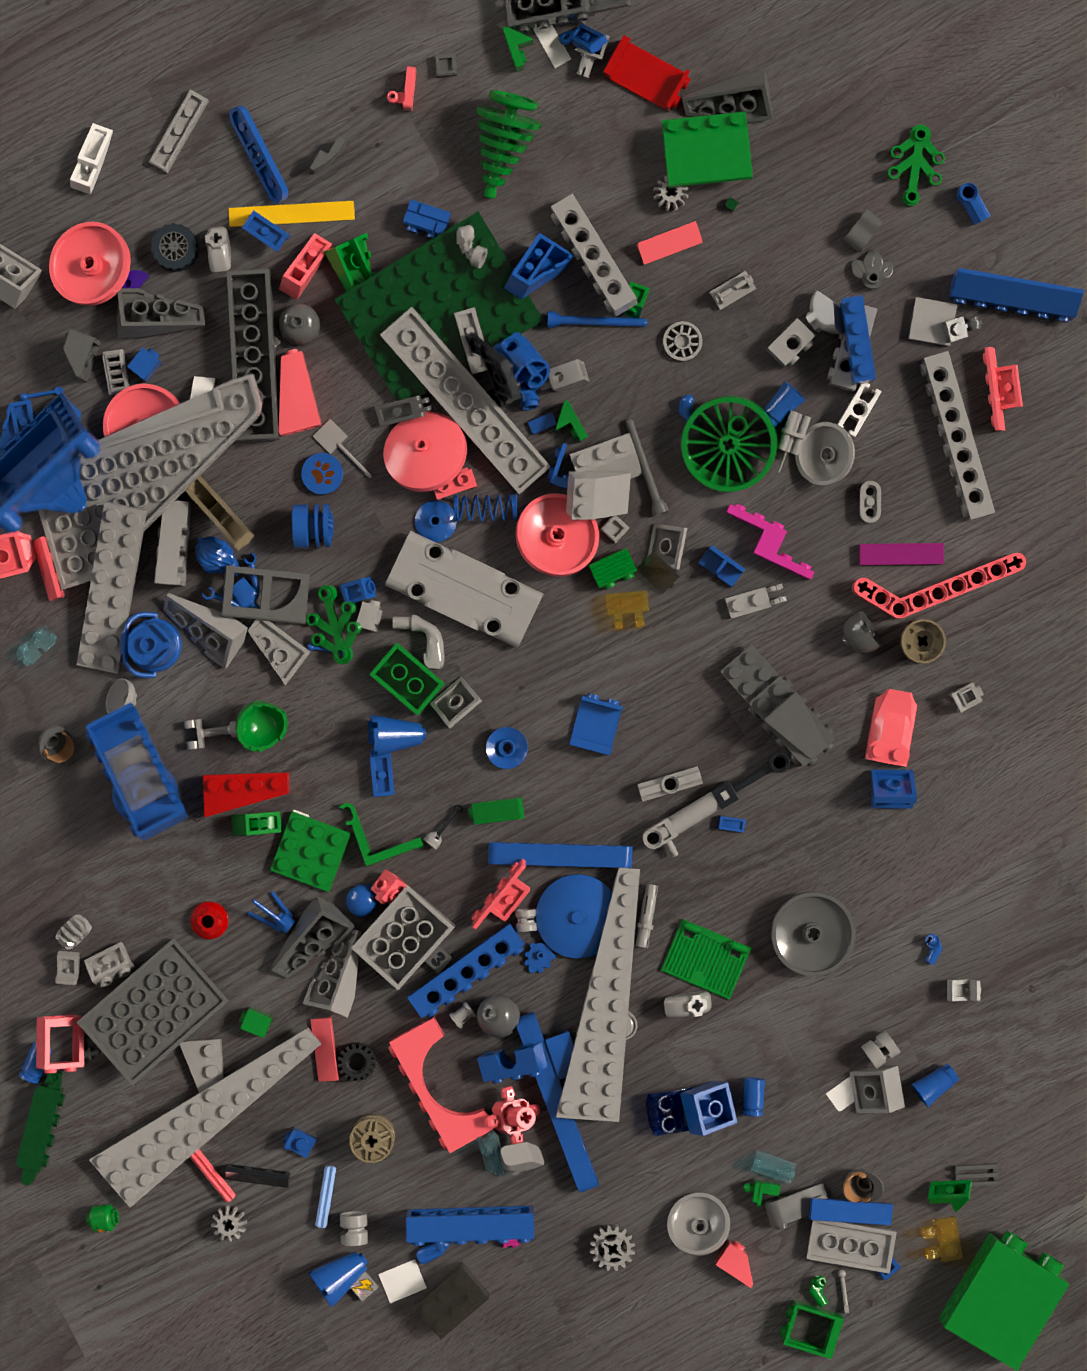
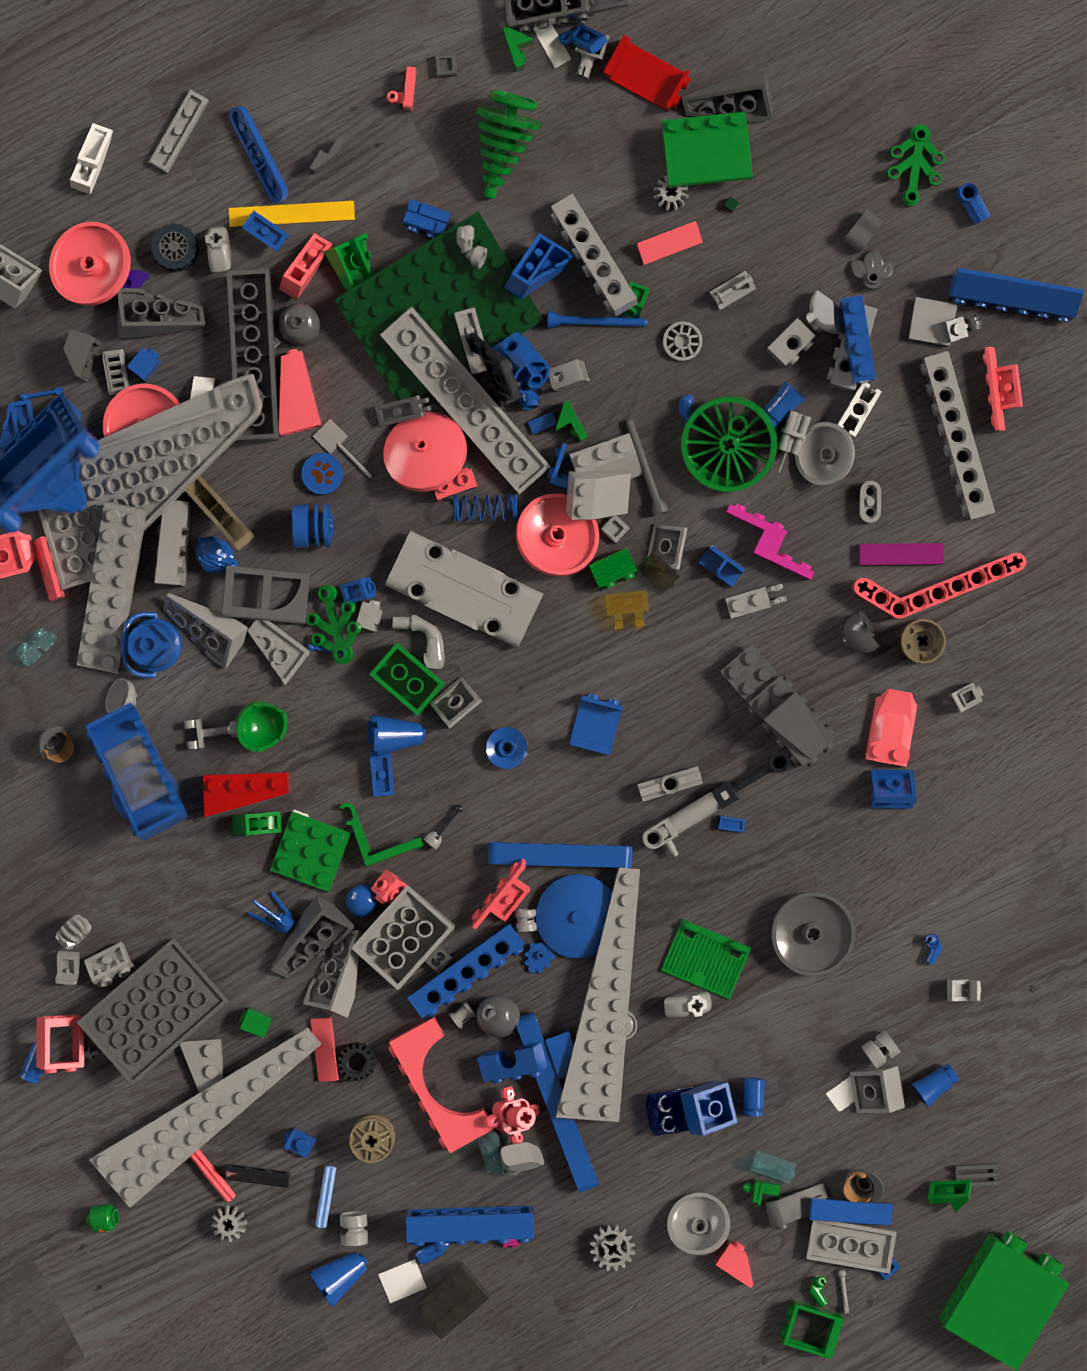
(39, 1127): dark green hinge -> none
(219, 915): red piece -> none
(243, 592): blue piece -> none
(364, 1286): tile -> none
(446, 524): blue dish -> none
(497, 810): green slope -> none
(647, 911): light grey pin -> none
(947, 1238): clear yellow plate -> none

